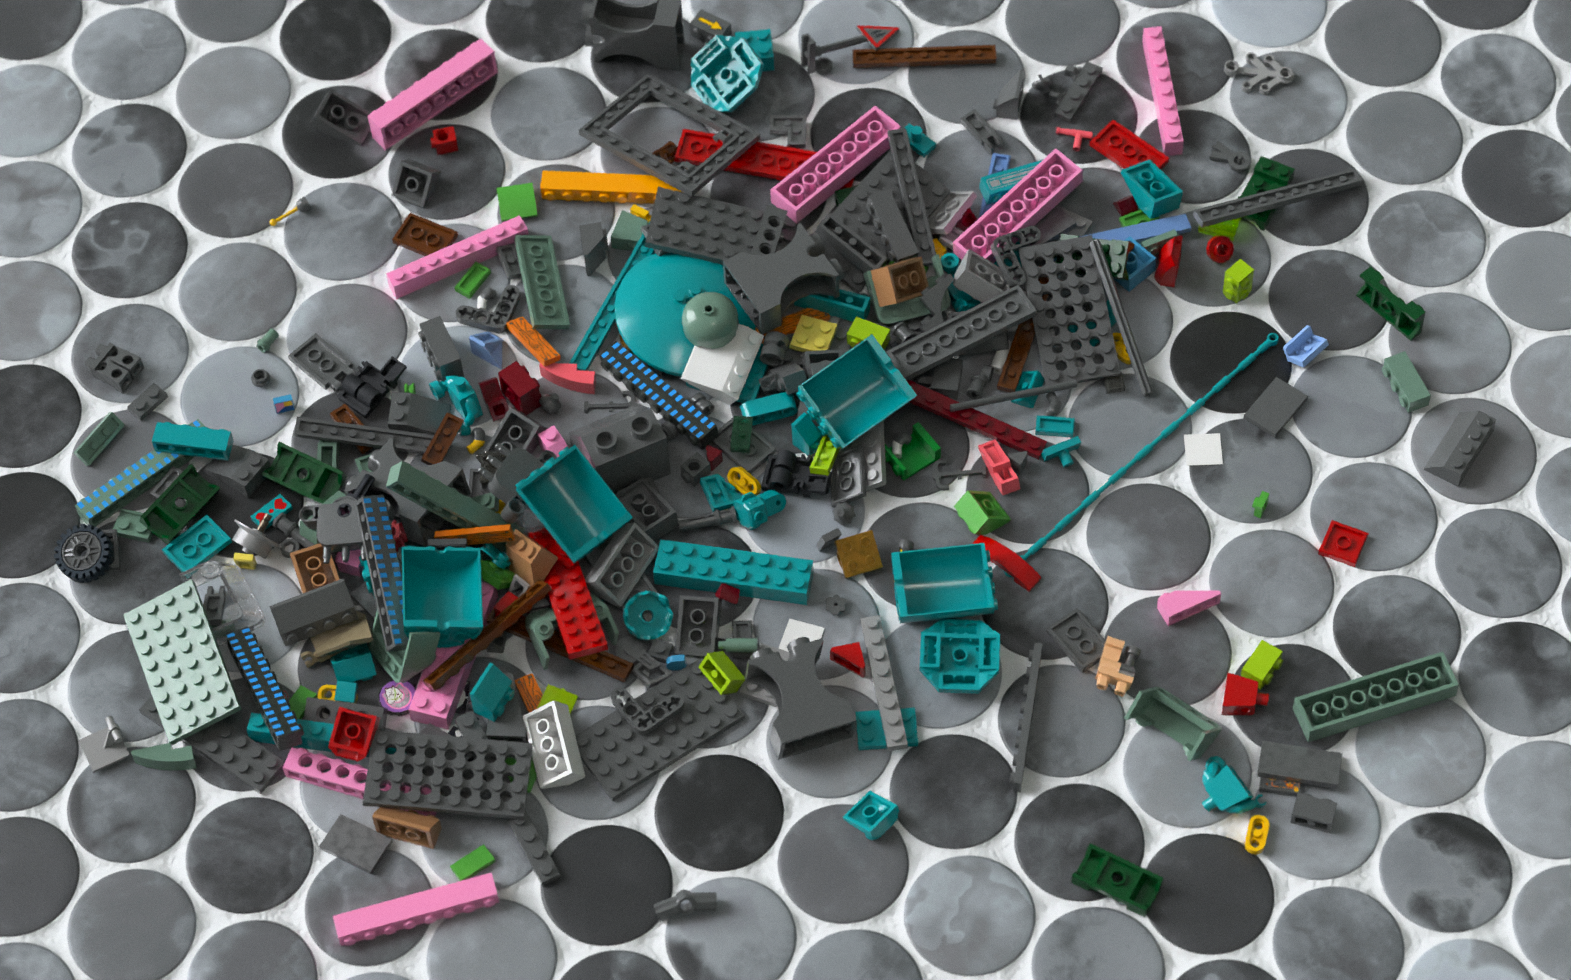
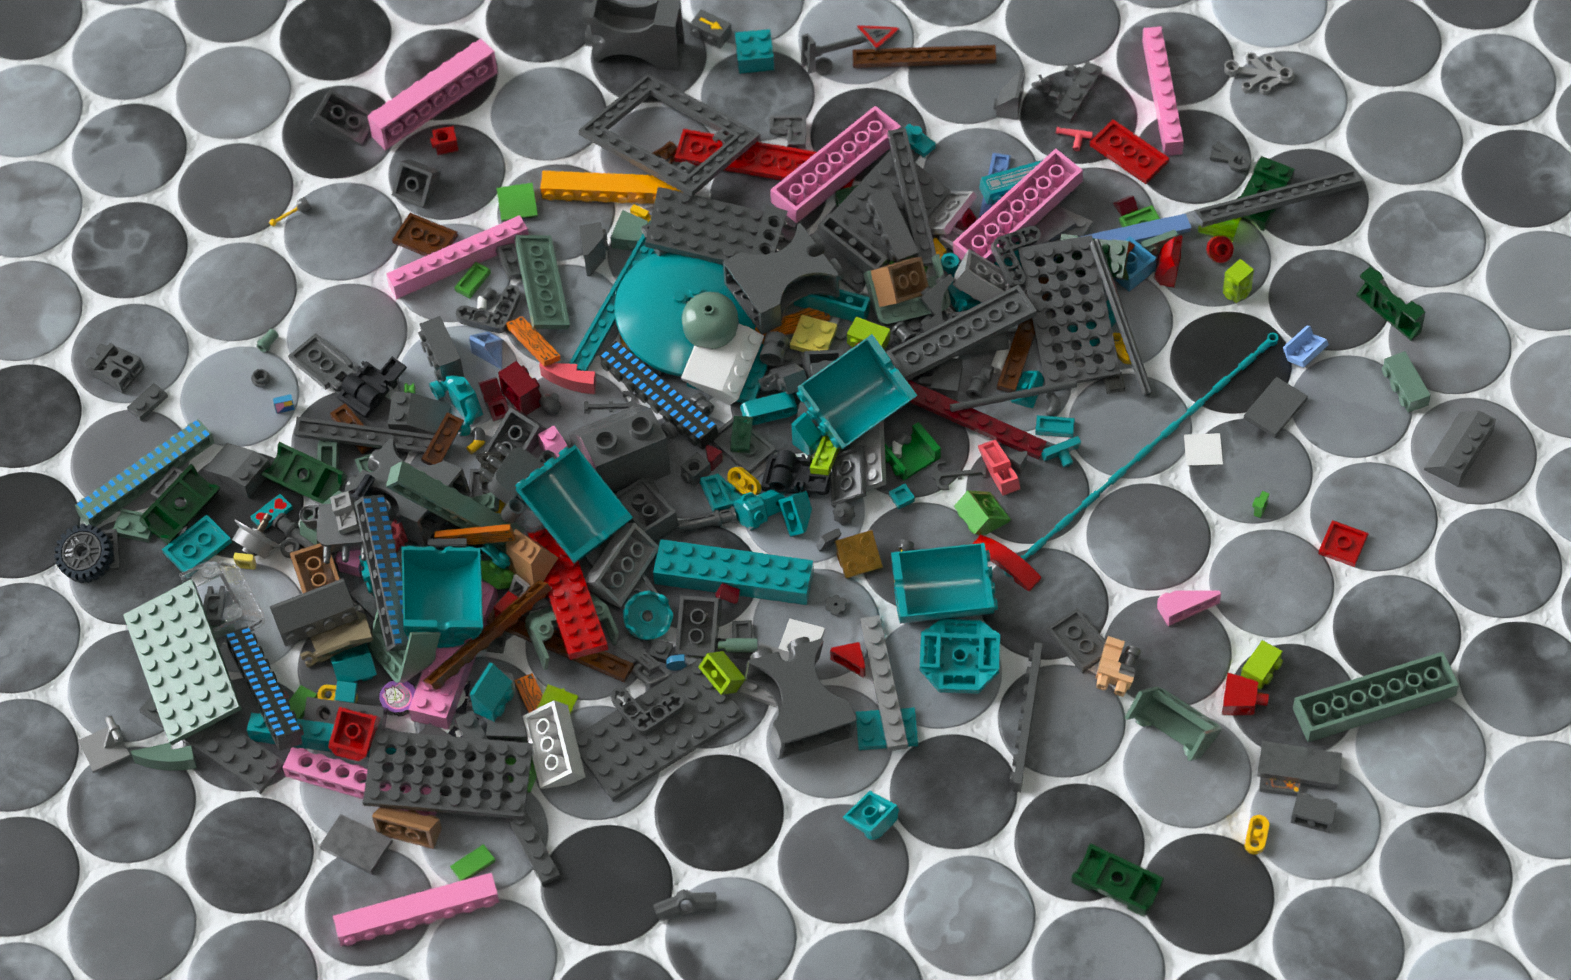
(99, 438): sand green plate -> none
(192, 441): teal brick -> none
(344, 512): none -> light grey slope
(715, 62): teal piece -> none
(796, 512): none -> teal slope
(901, 496): none -> teal plate
(981, 130): dark grey hinge -> none
(1152, 189): teal slope -> none
(1226, 788): teal torso -> none

